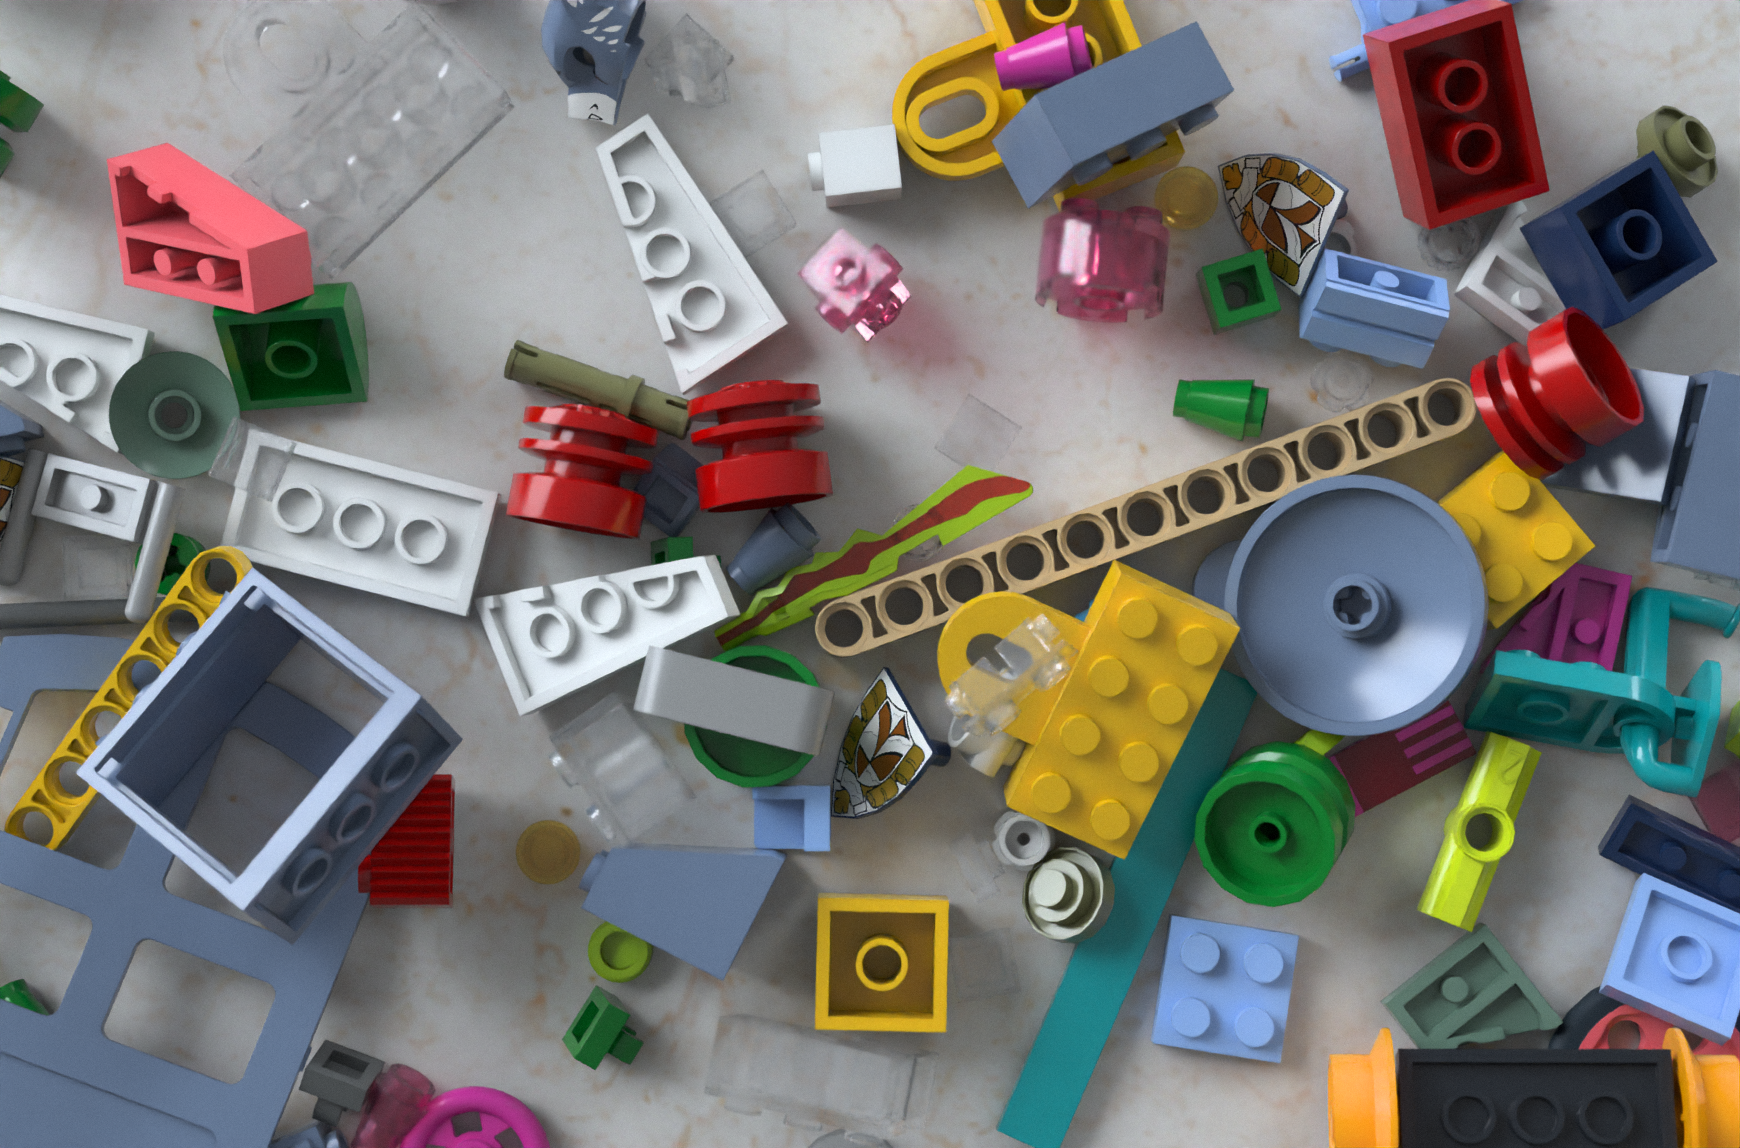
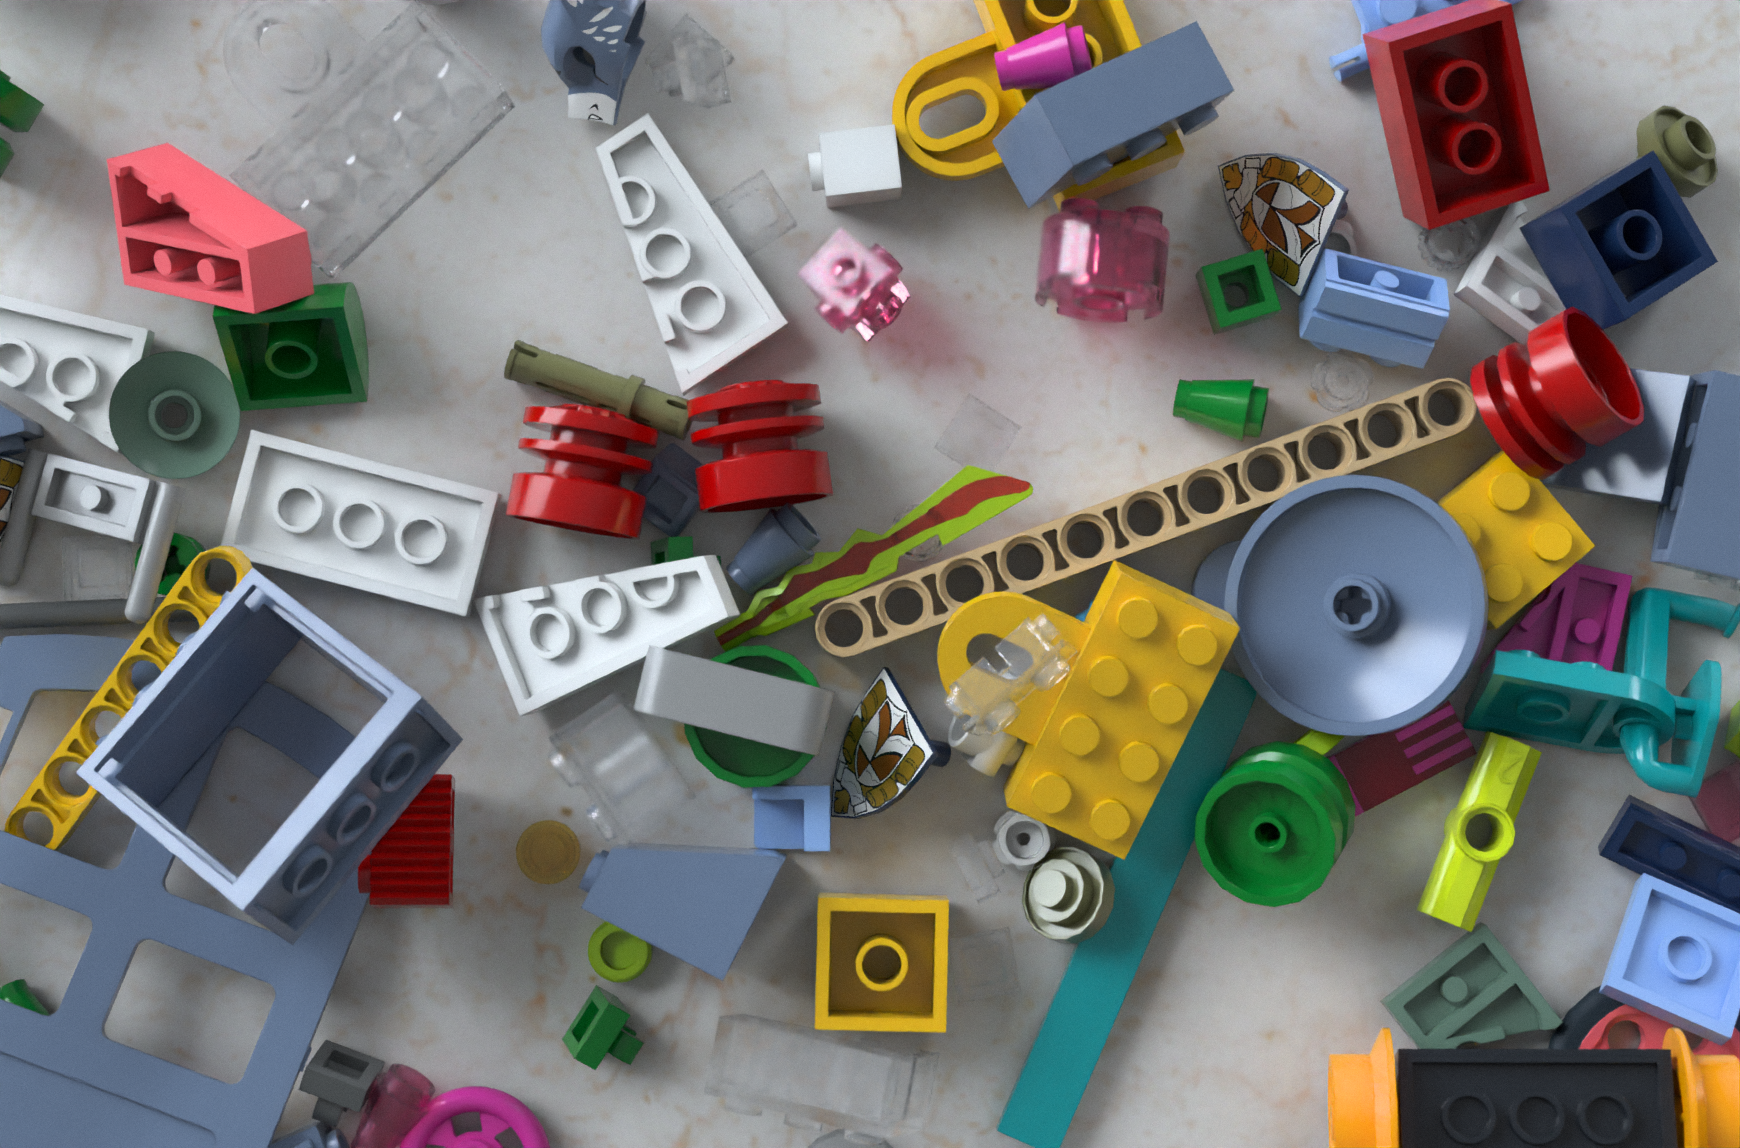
(252, 459): clear tile -> none
(1186, 198): clear yellow plate -> none
(1224, 988): light blue plate -> none

